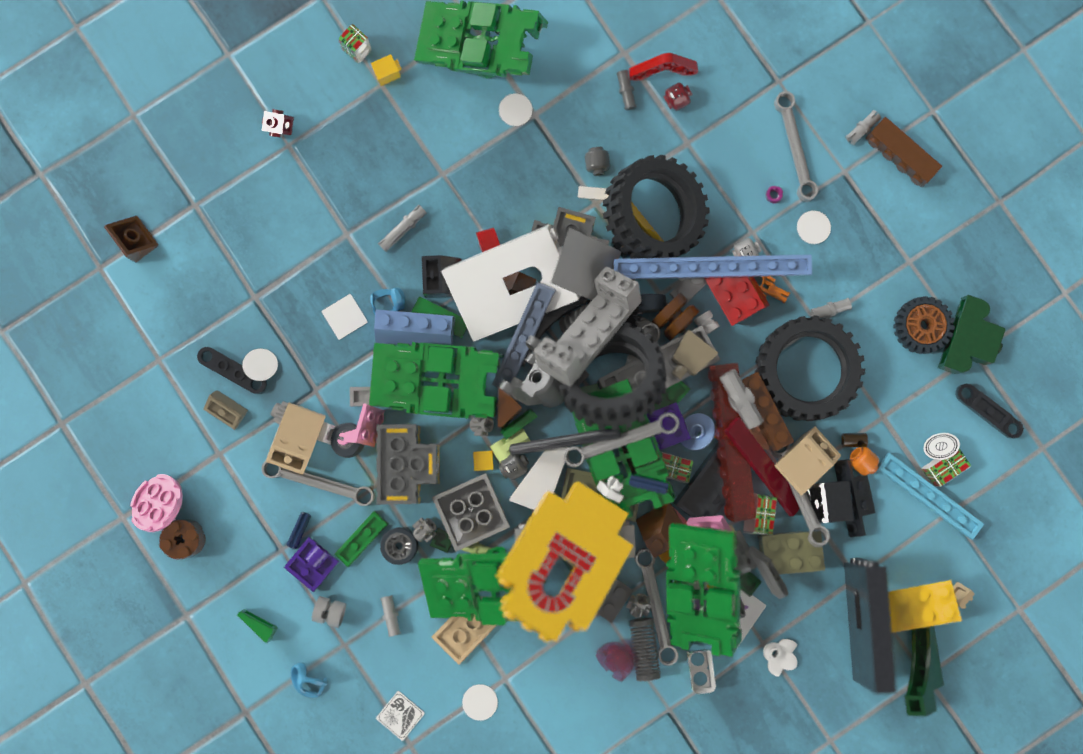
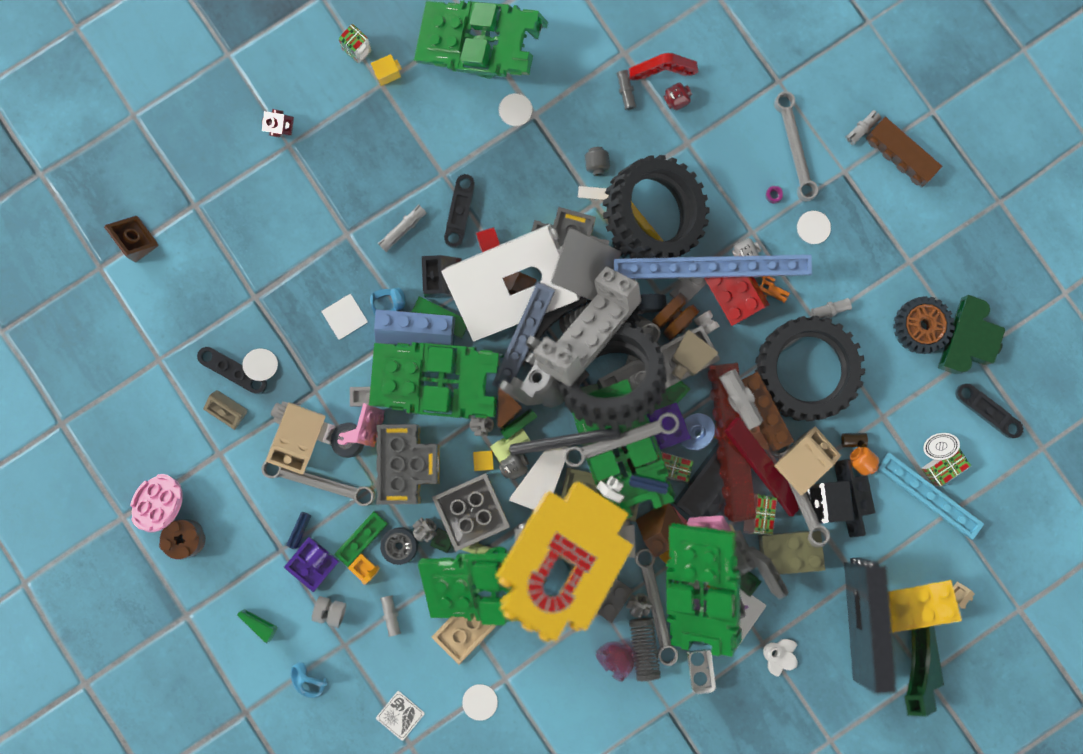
(364, 569): none -> light orange tile
(459, 211): none -> black plate

